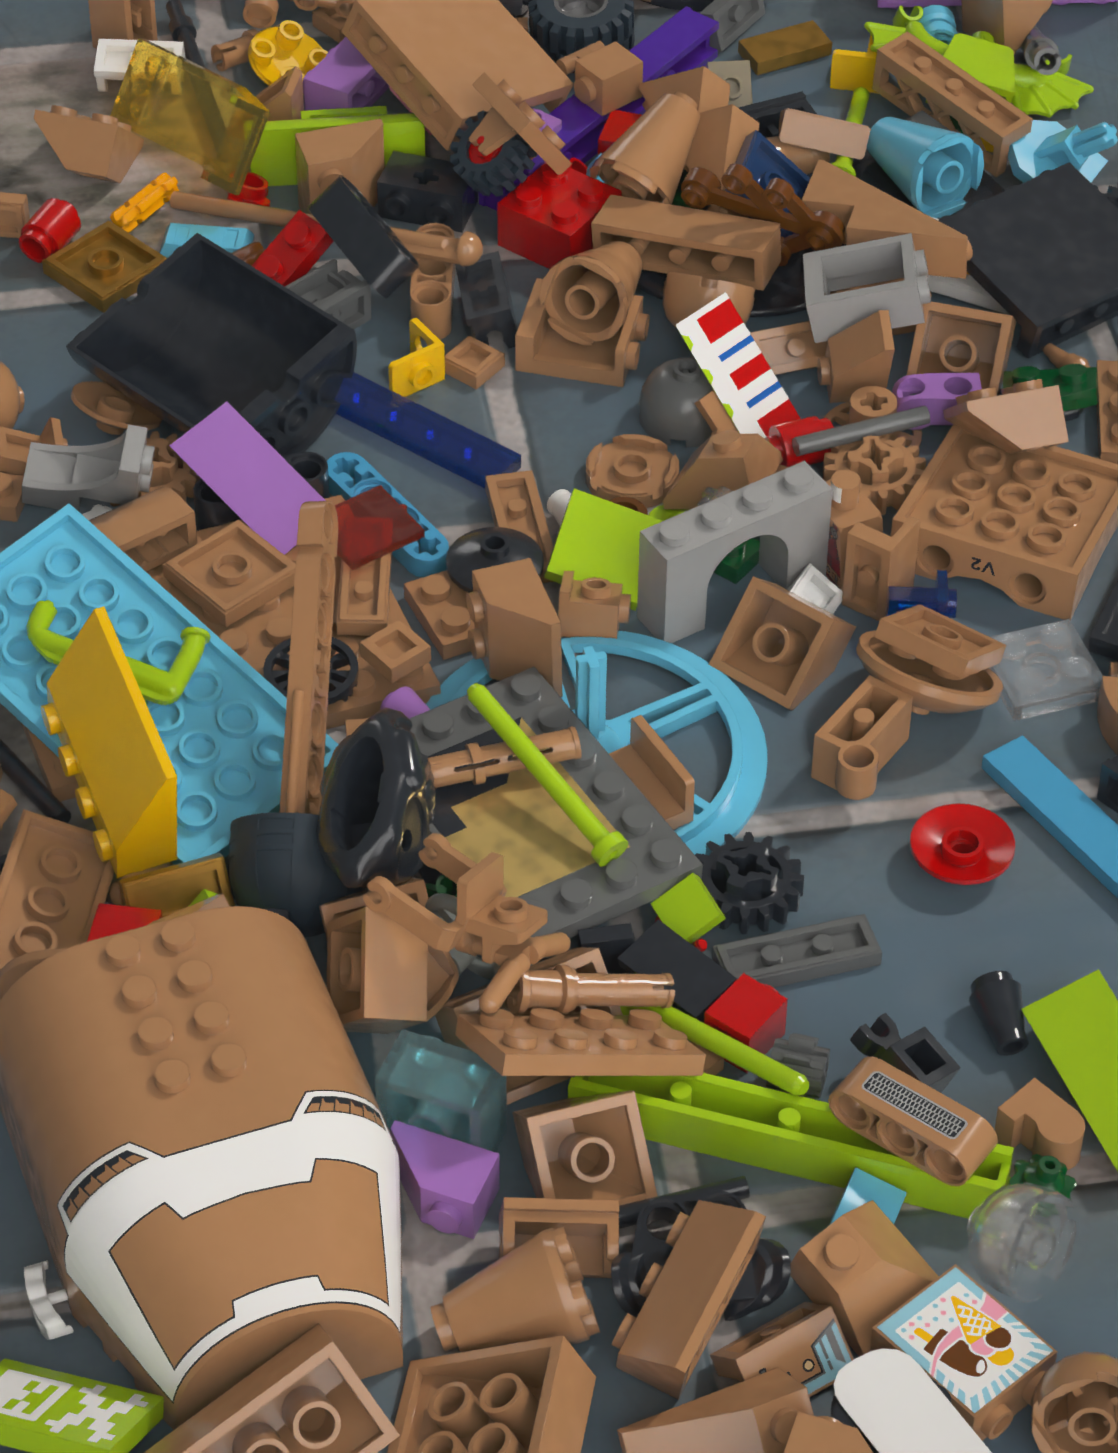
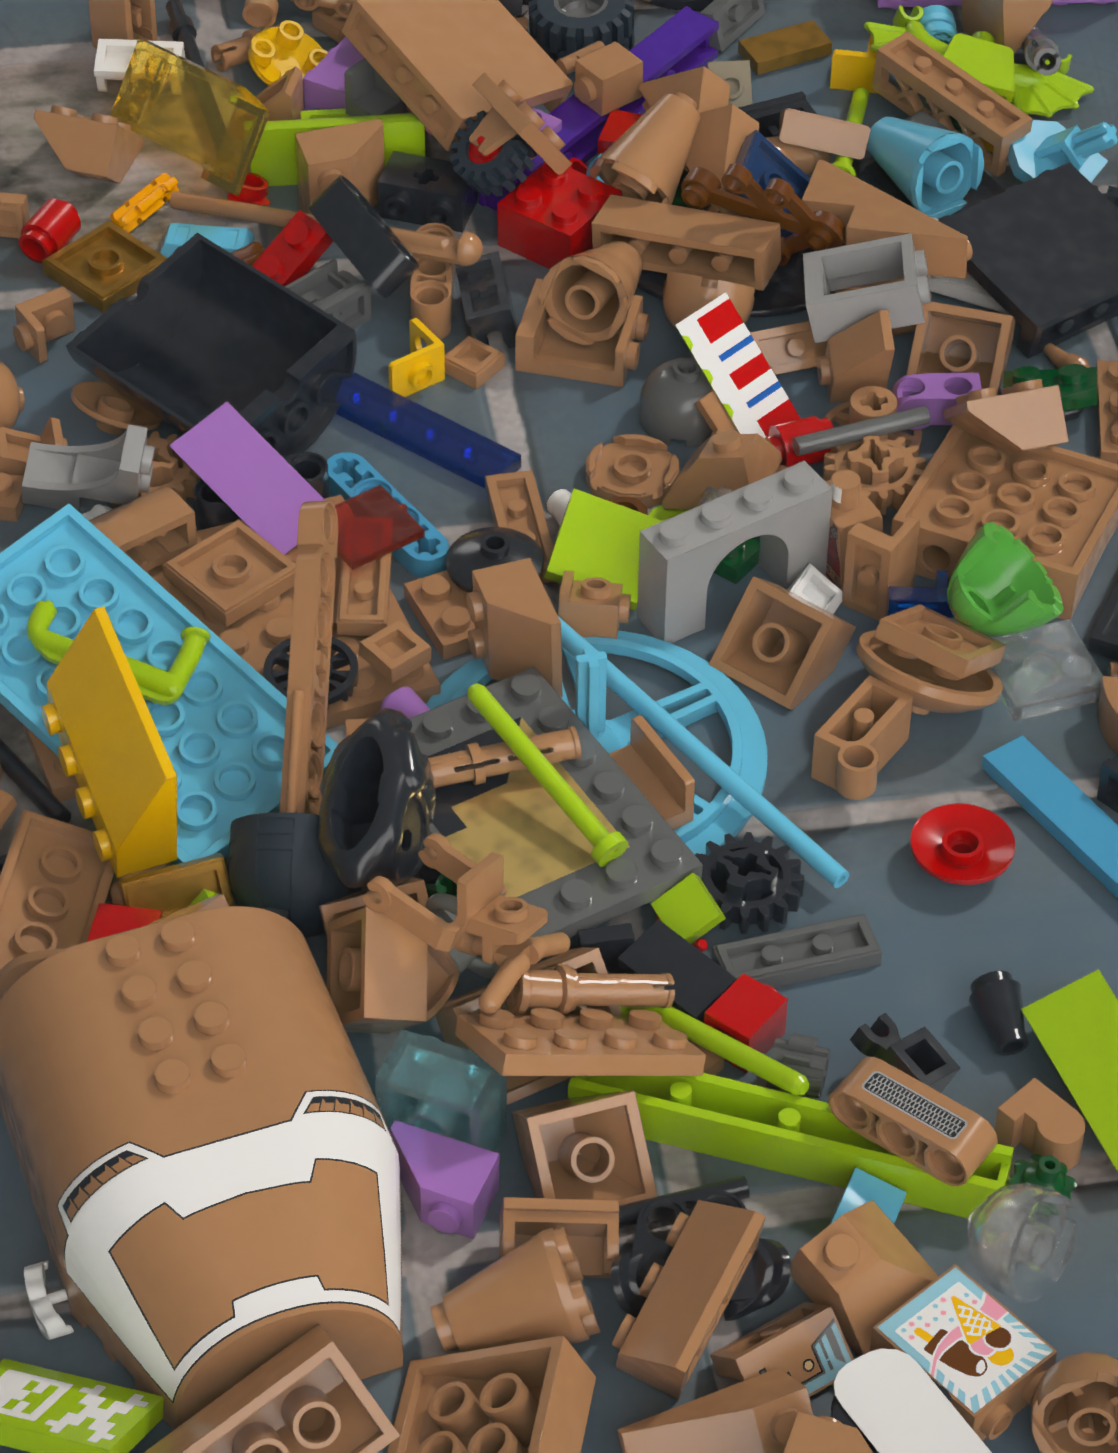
(43, 321): none -> medium nougat bracket
(369, 93): none -> dark grey panel
(713, 766): none -> medium azure piece
(1001, 586): none -> bright green hair

